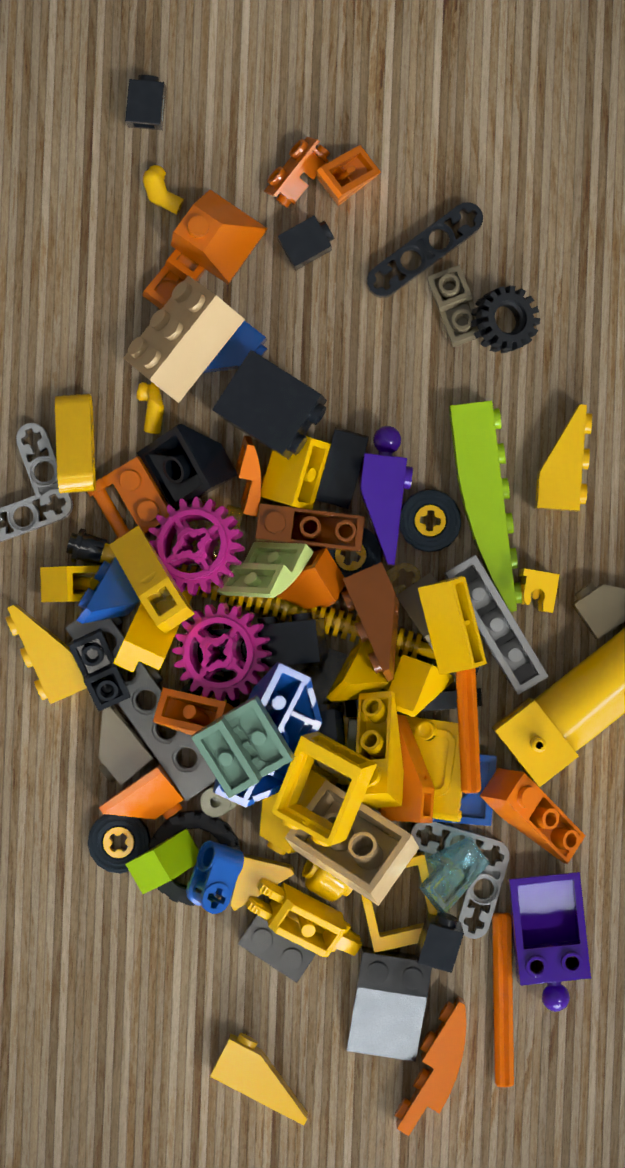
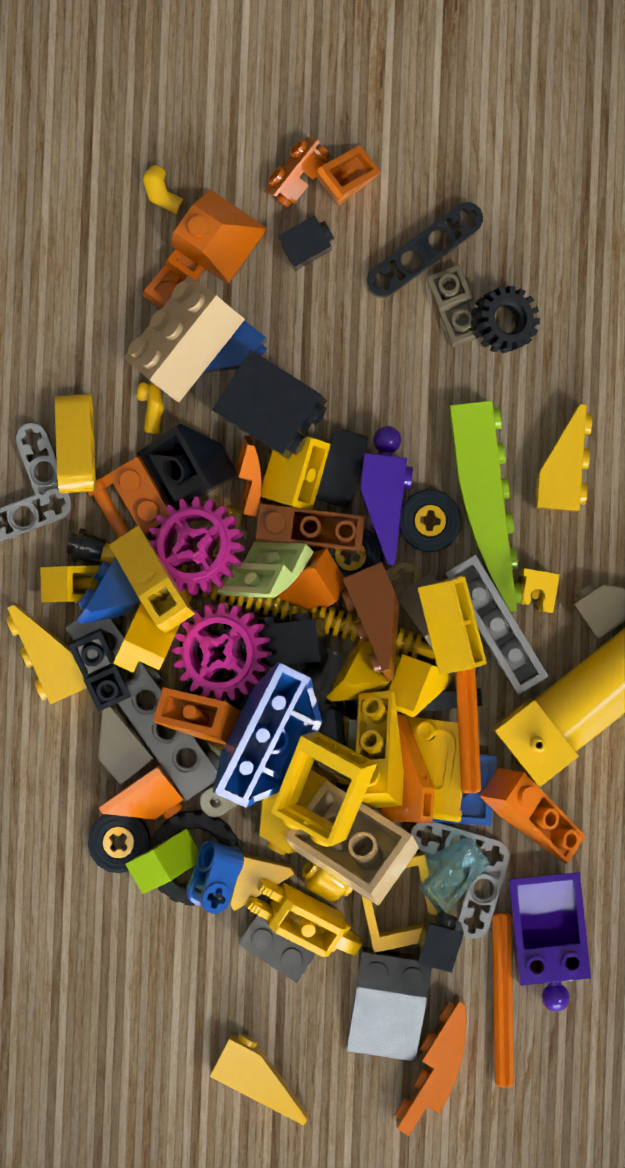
(146, 103): black brick -> none
(242, 746): sand green slope -> none

